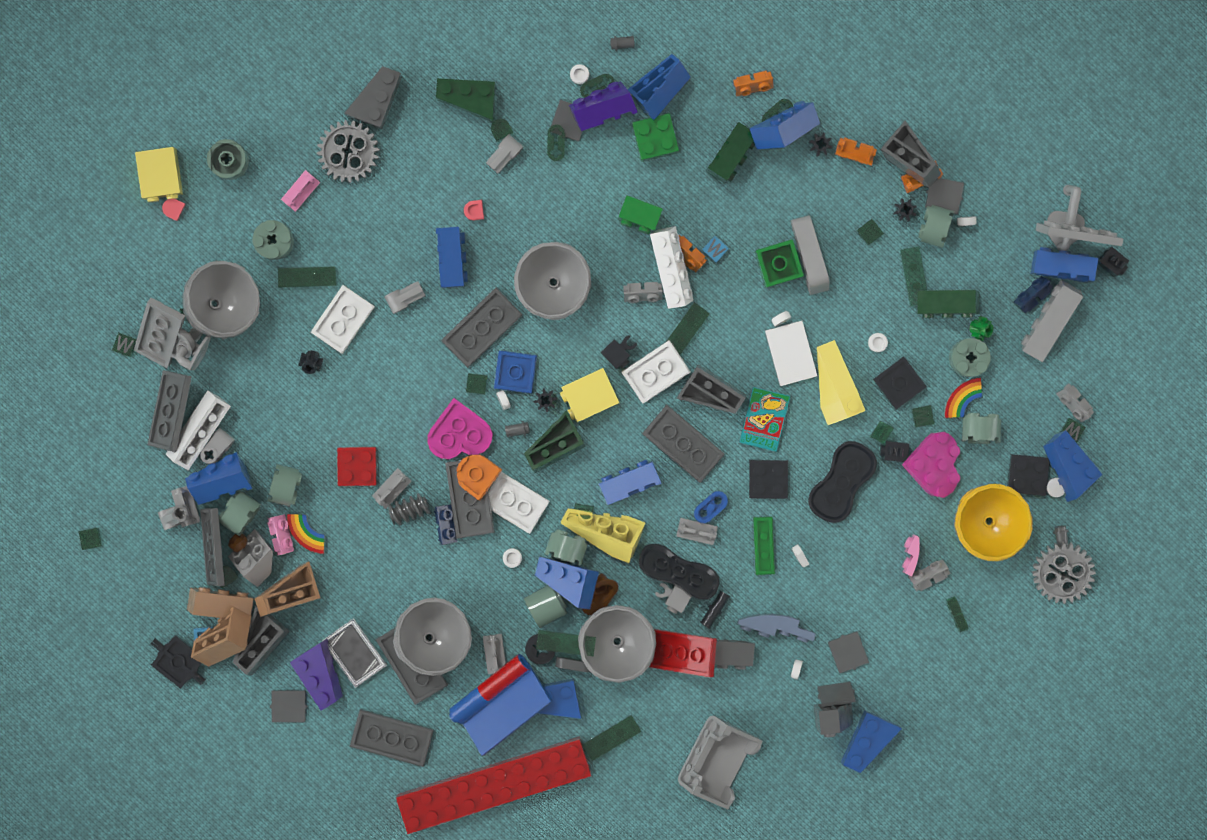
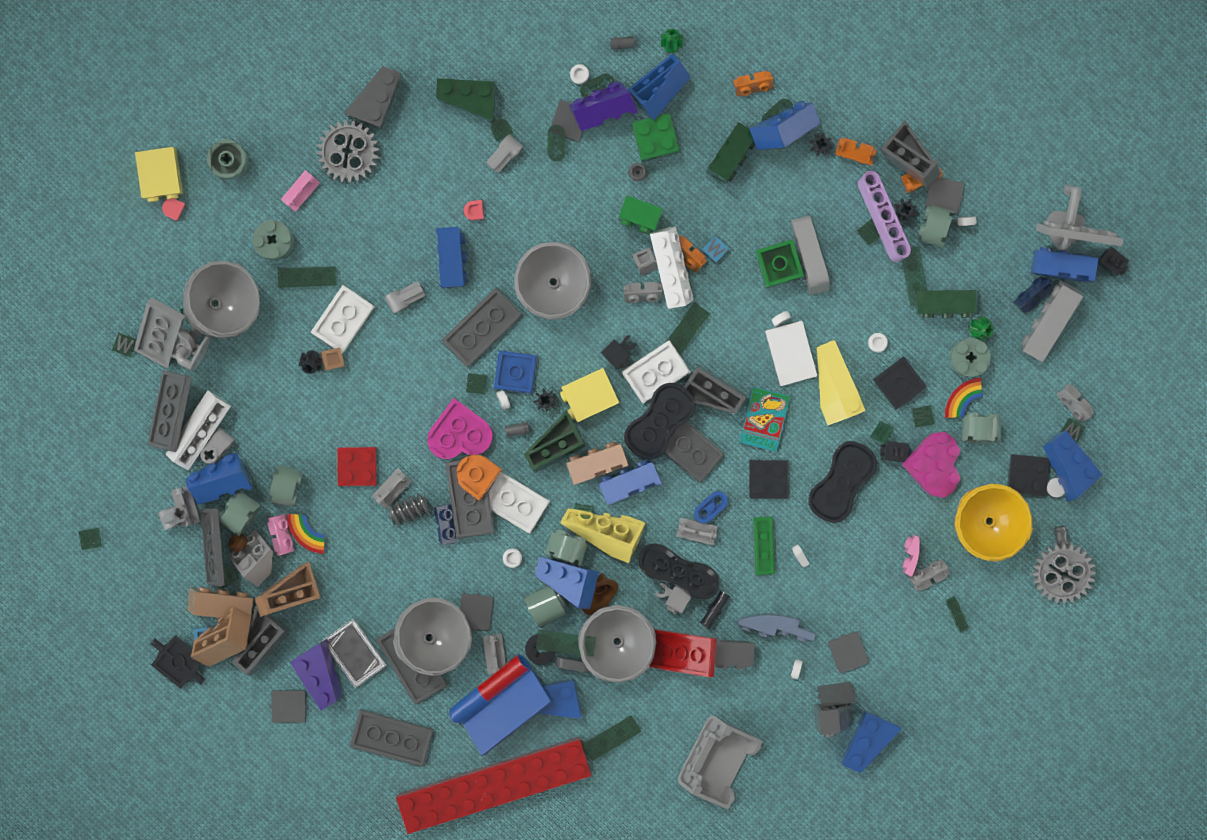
(332, 359): none -> medium nougat tile
(477, 610): none -> dark grey piece
(596, 462): none -> wedge
(632, 172): none -> dark grey plate
(645, 261): none -> light grey slope
(651, 432): none -> black plate
(672, 40): none -> green gear
(885, 207): none -> lavender beam

